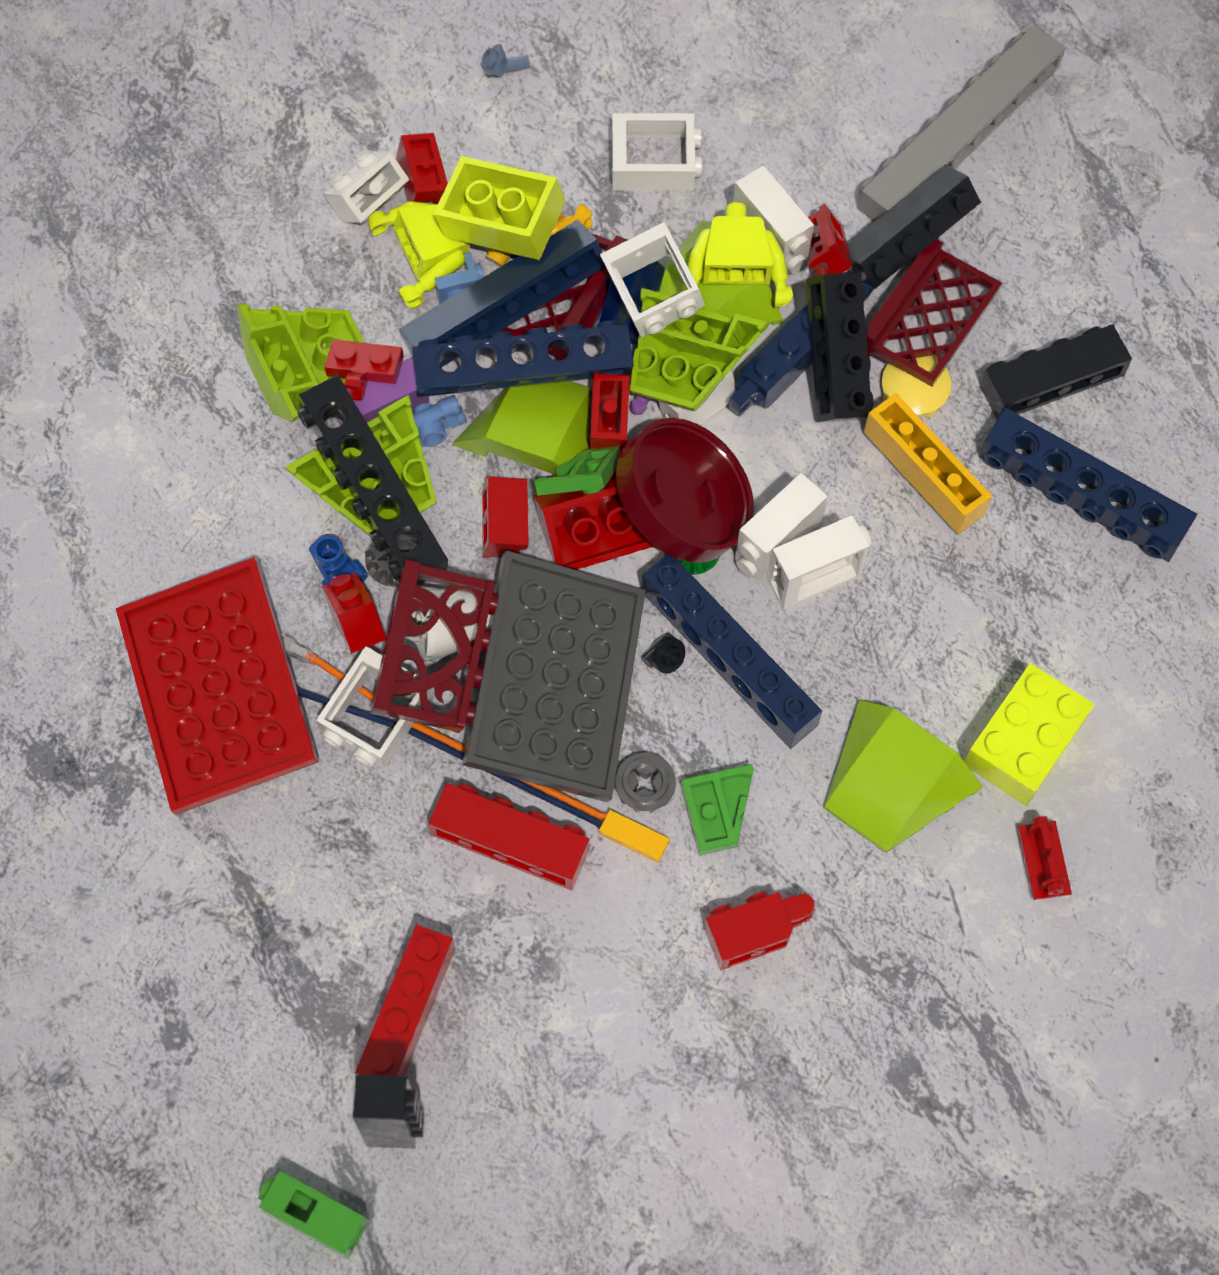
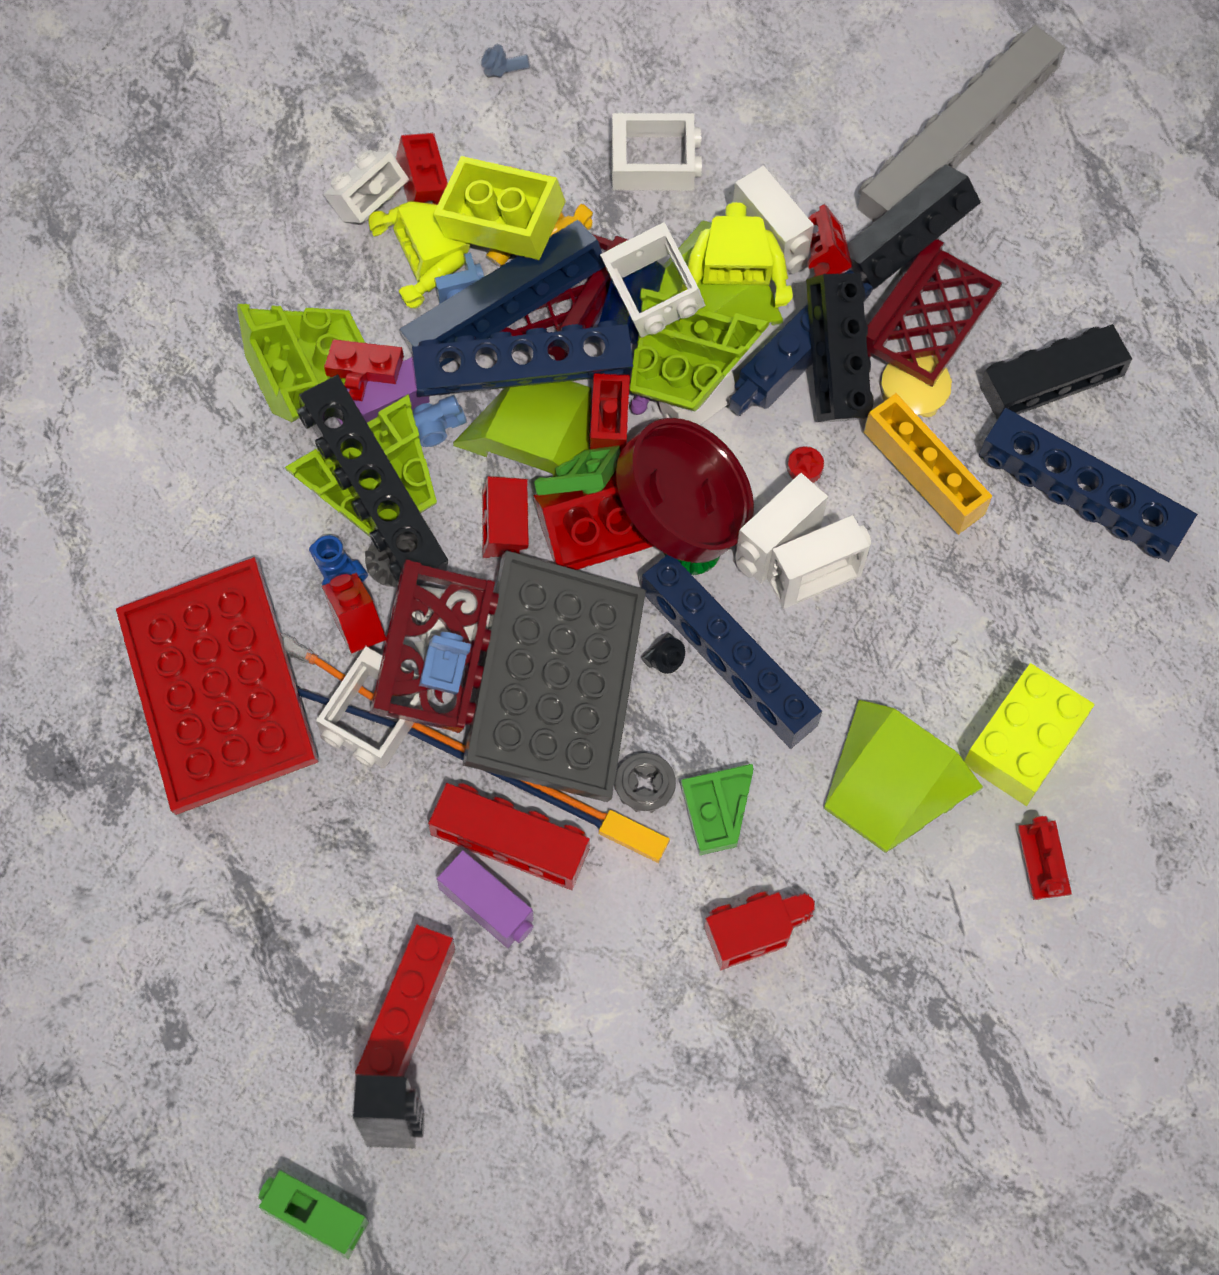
(444, 662): none -> medium blue bracket
(486, 900): none -> medium lavender brick
(806, 461): none -> red tile

